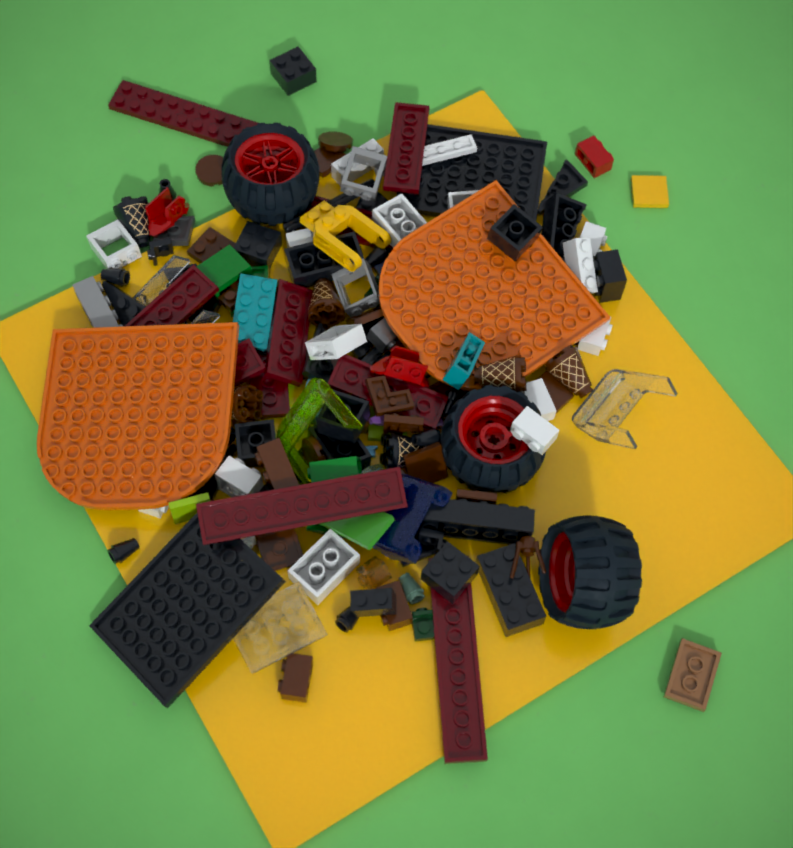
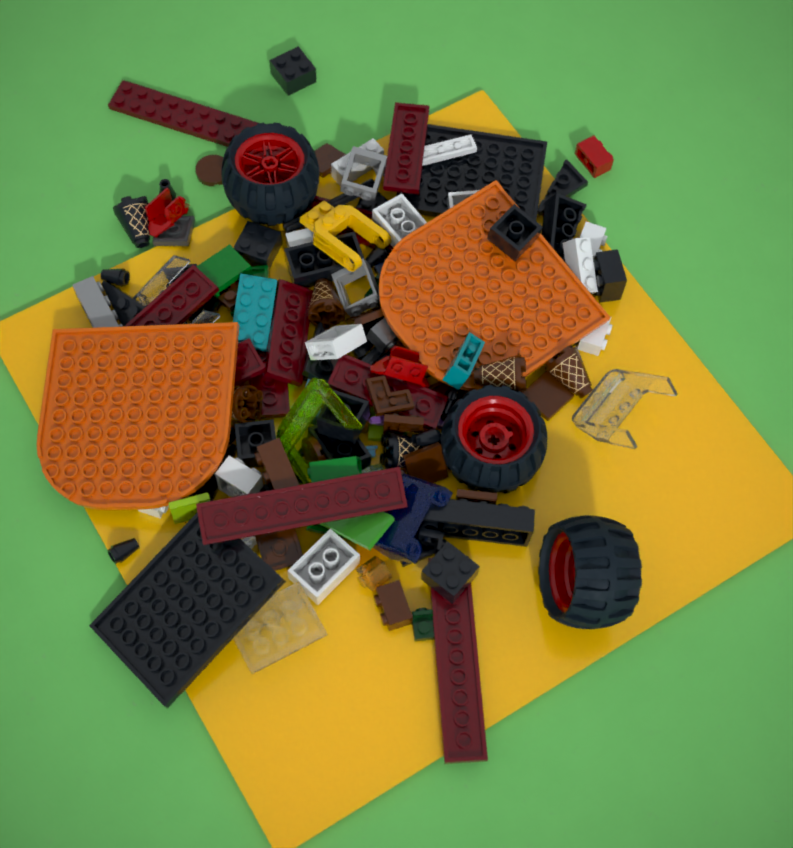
(108, 235): white window -> none
(159, 248): black bracket -> none
(208, 244): reddish brown plate -> none
(296, 677): reddish brown brick -> none
(335, 141): tile -> none
(346, 620): black cone -> none
(373, 602): black brick -> none
(411, 589): sand green cone -> none
(514, 598): black brick -> none
(527, 546): reddish brown plant -> none
(534, 430): white brick -> none
(539, 395): white brick -> none
(649, 191): yellow tile -> none
(692, 675): medium nougat plate -> none

